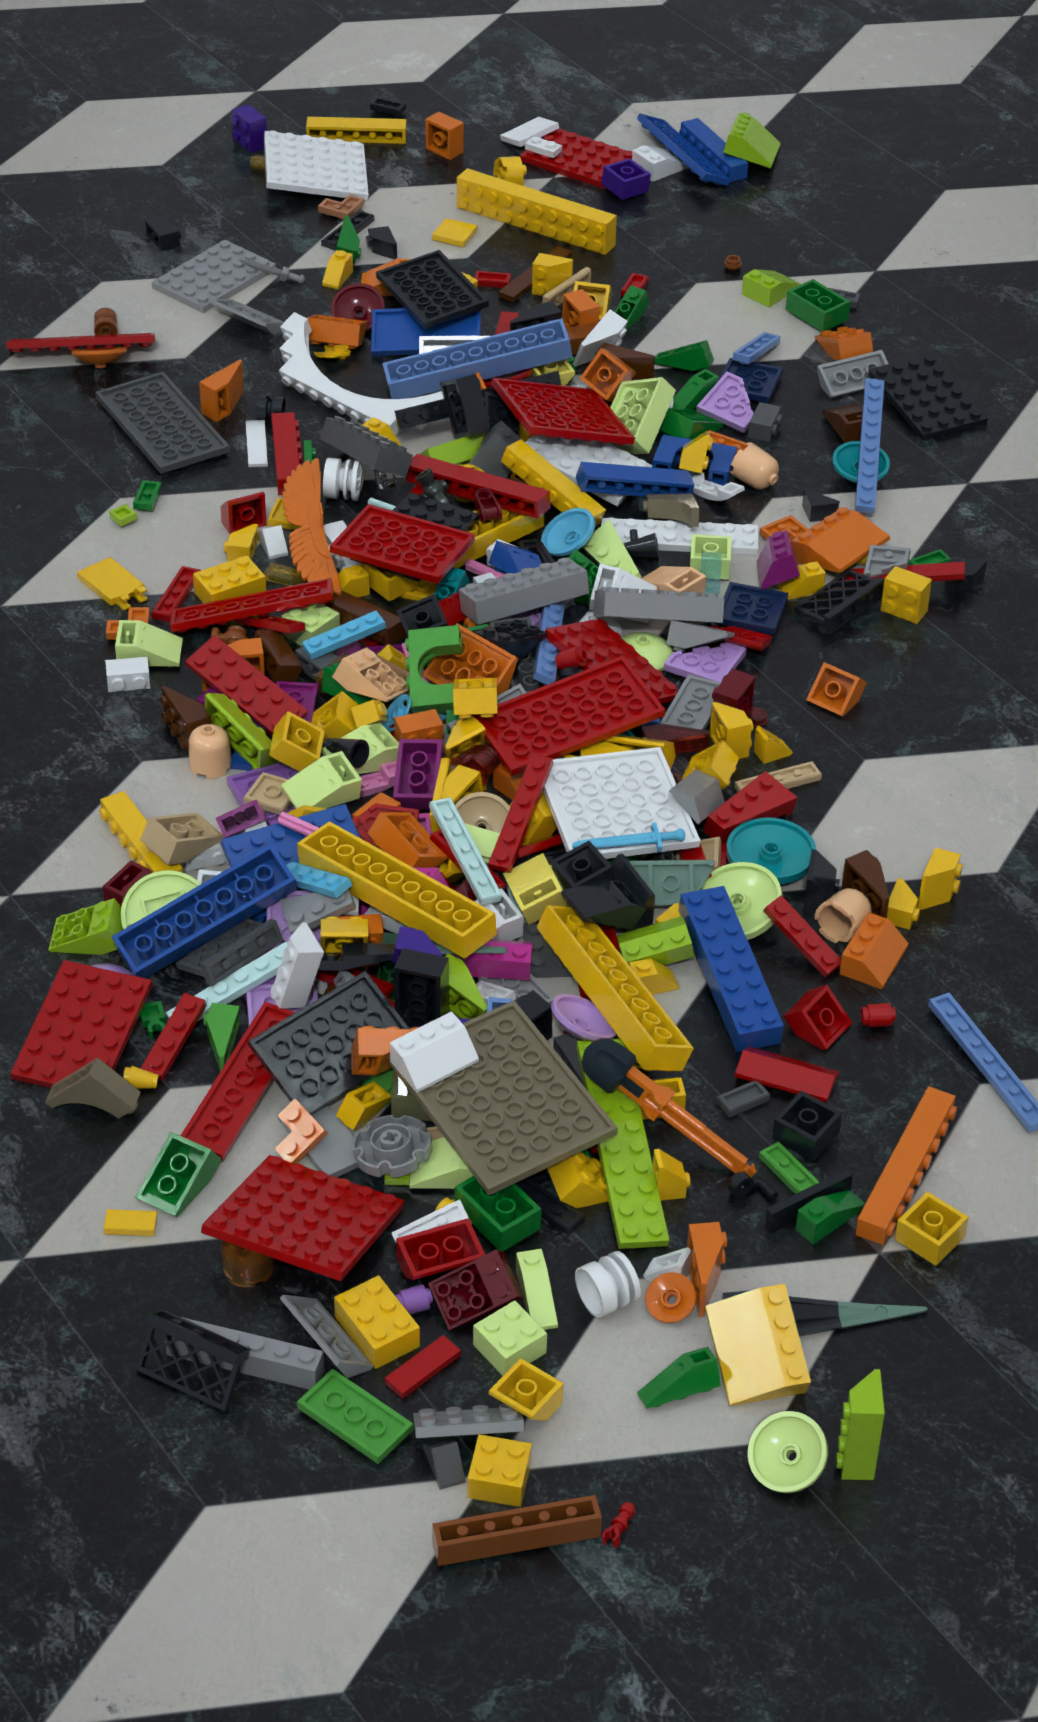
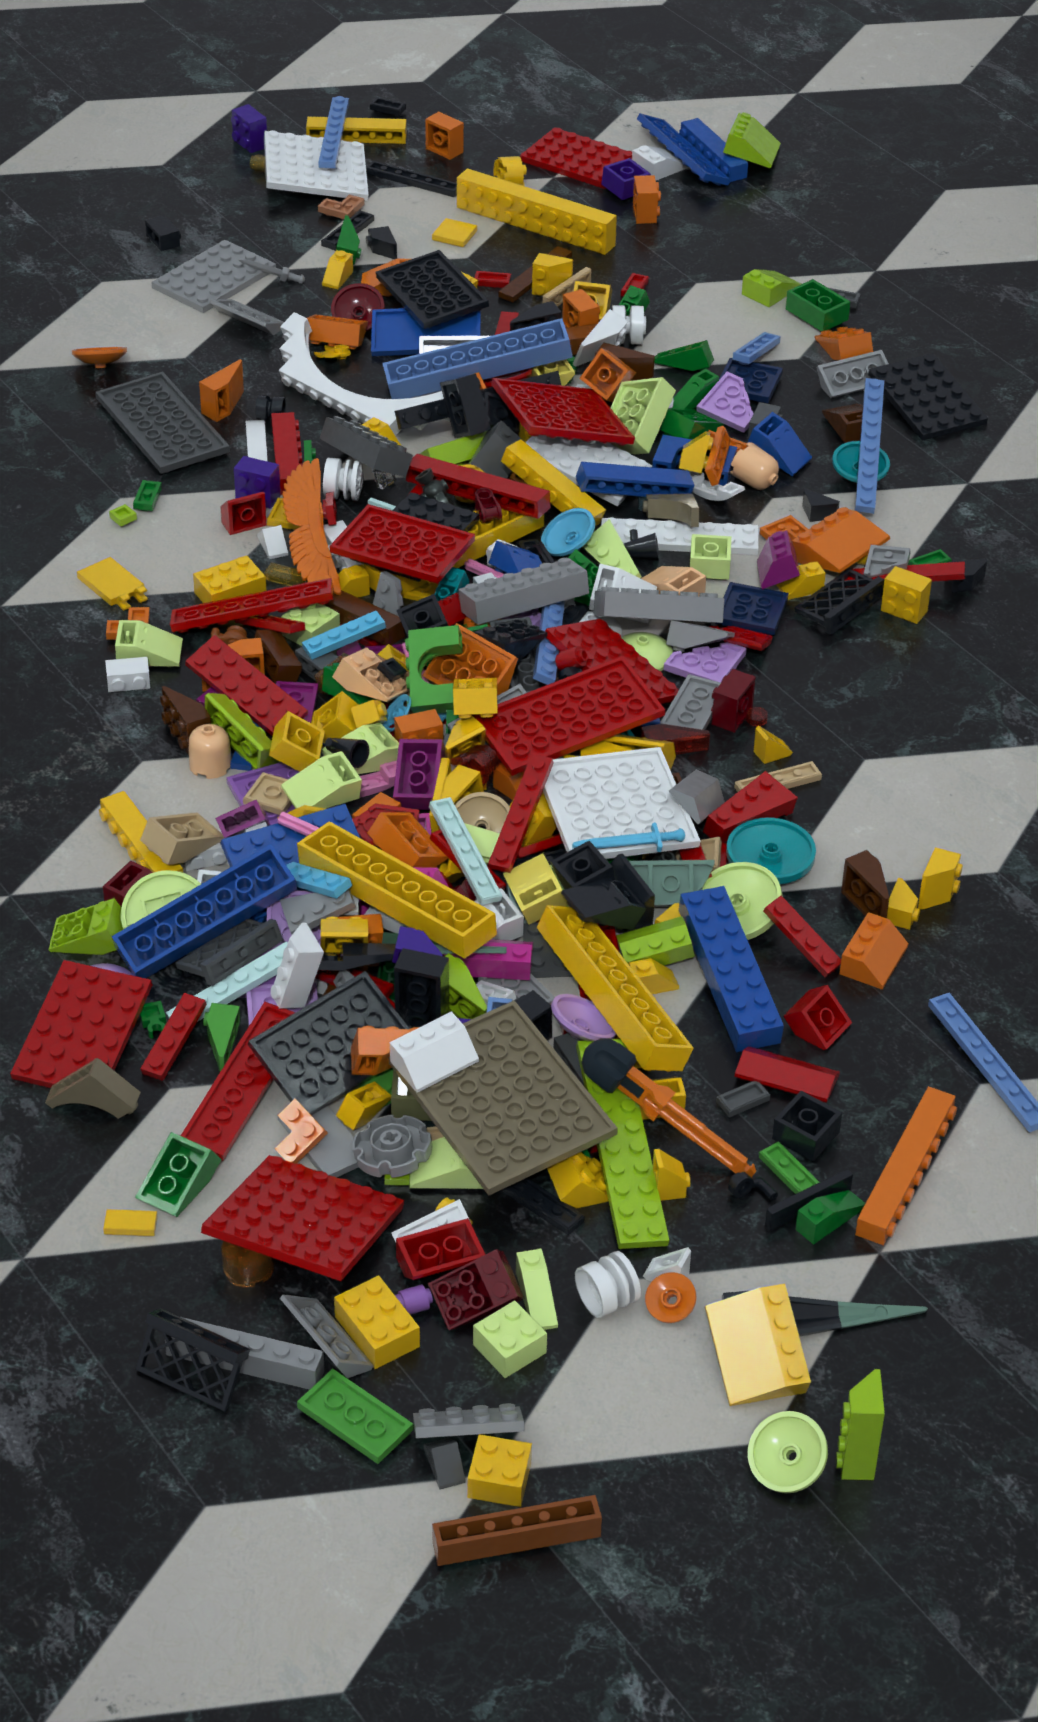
(74, 342): red plate -> none
(105, 322): dark orange wheel -> none
(140, 1078): yellow cone -> none
(175, 594): red tile -> none
(242, 543): yellow slope -> none
(256, 476): none -> dark purple brick
(330, 509): none -> red plate
(333, 132): none -> medium blue plate
(388, 593): none -> light grey wing
(391, 669): none -> black tile
(412, 178): none -> black tile
(422, 1366): red tile -> none
(502, 1216): green brick -> none
(529, 1391): yellow slope -> none
(536, 127): white tile -> none
(543, 147): white plate -> none
(619, 1524): red piece -> none
(636, 322): none -> white wheel
(645, 199): none -> orange brick
(686, 1376): green slope -> none
(707, 1255): orange slope -> none
(712, 569): clear light blue tile -> none
(715, 761): yellow slope -> none
(717, 455): none -> orange tile
(732, 727): yellow slope -> none
(733, 262): dark orange plate -> none
(781, 442): none -> blue slope
(820, 882): black slope -> none
(836, 689): orange slope -> none
(842, 914): light nougat cylinder -> none
(877, 1015): red brick -> none
(931, 1228): yellow brick -> none

